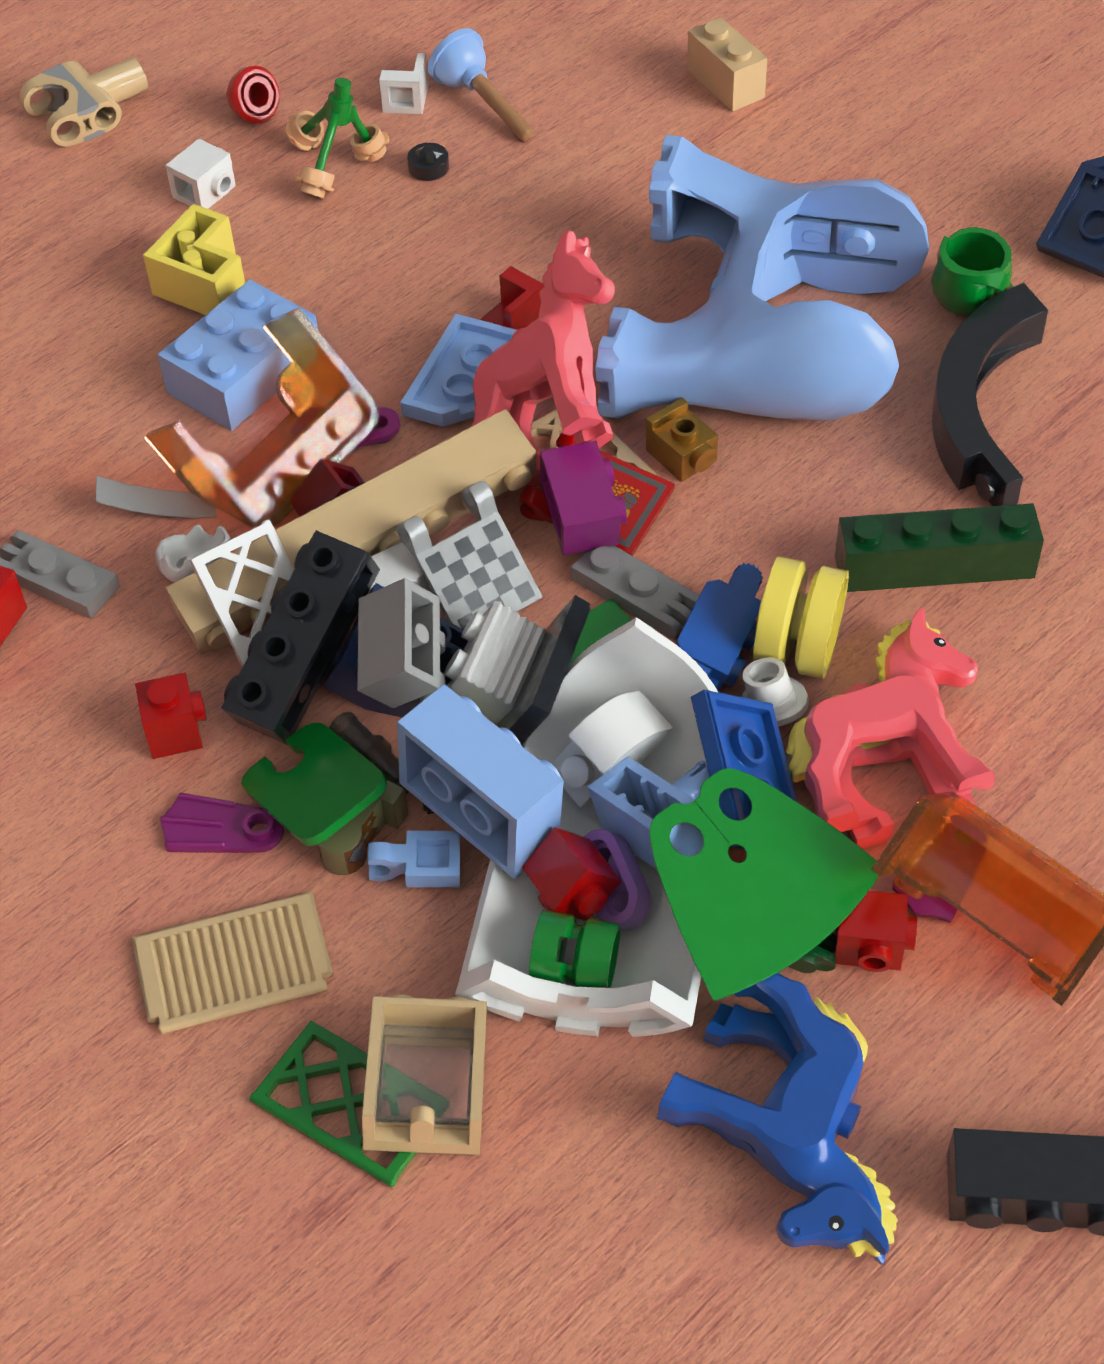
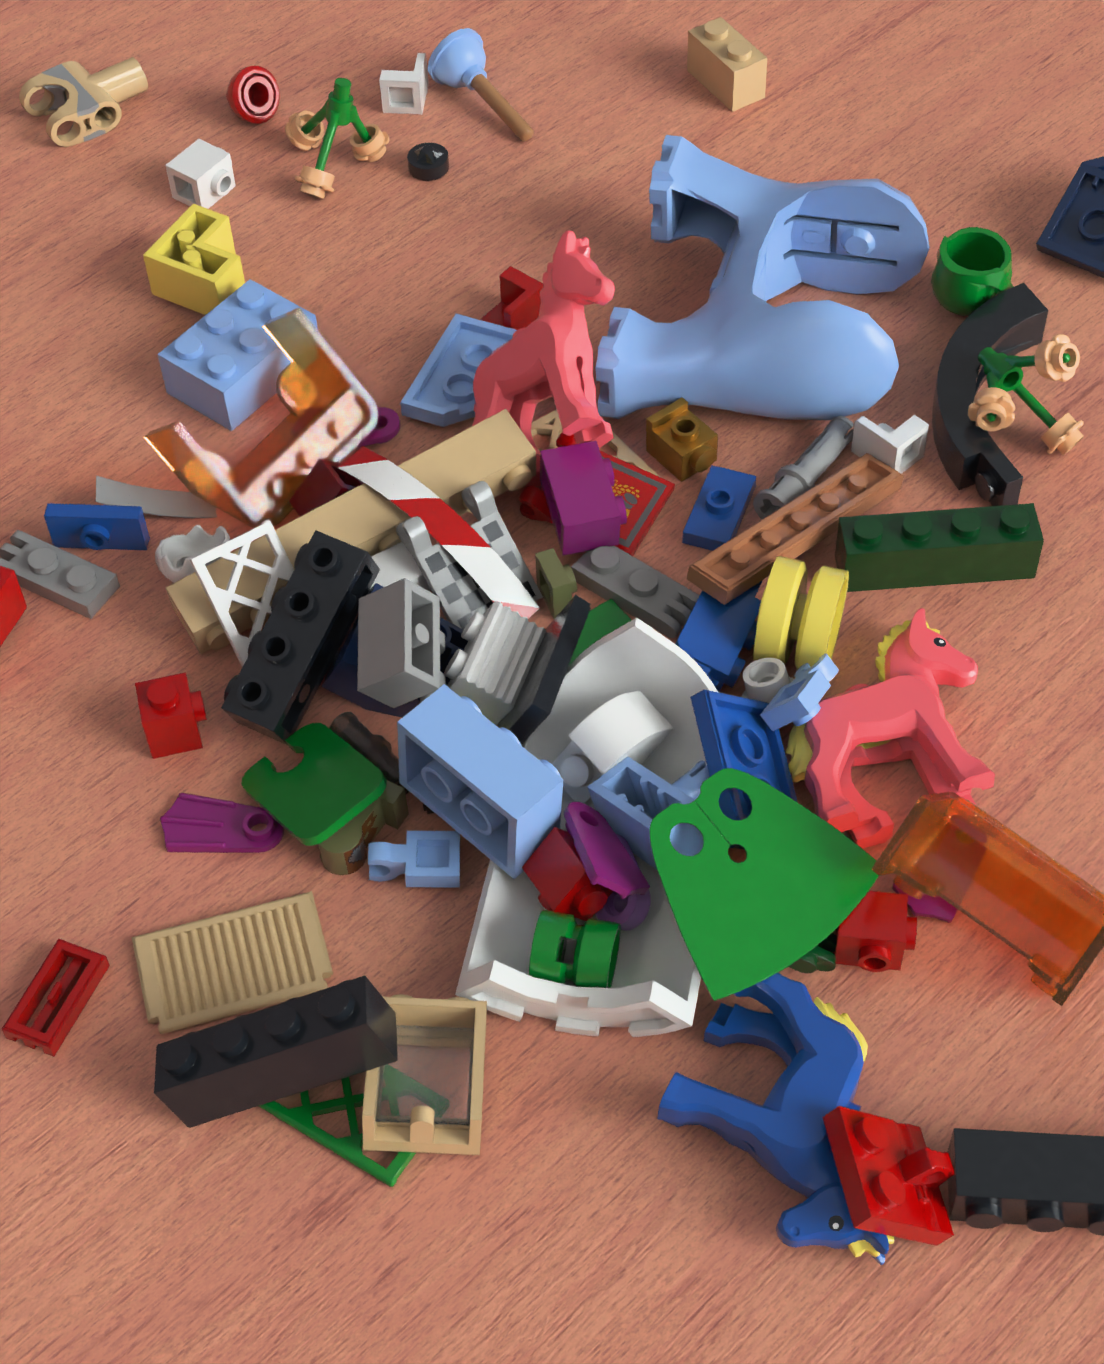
(51, 1041): none -> red tile
(97, 526): none -> blue plate
(276, 1052): none -> black brick
(444, 526): none -> white sticker
(554, 581): none -> olive plate
(602, 852): none -> magenta piece
(719, 508): none -> blue plate
(793, 528): none -> nougat tile
(799, 699): none -> light blue plate
(801, 476): none -> light grey pin
(890, 1176): none -> red hinge
(894, 447): none -> white panel
(994, 407): none -> light nougat plant

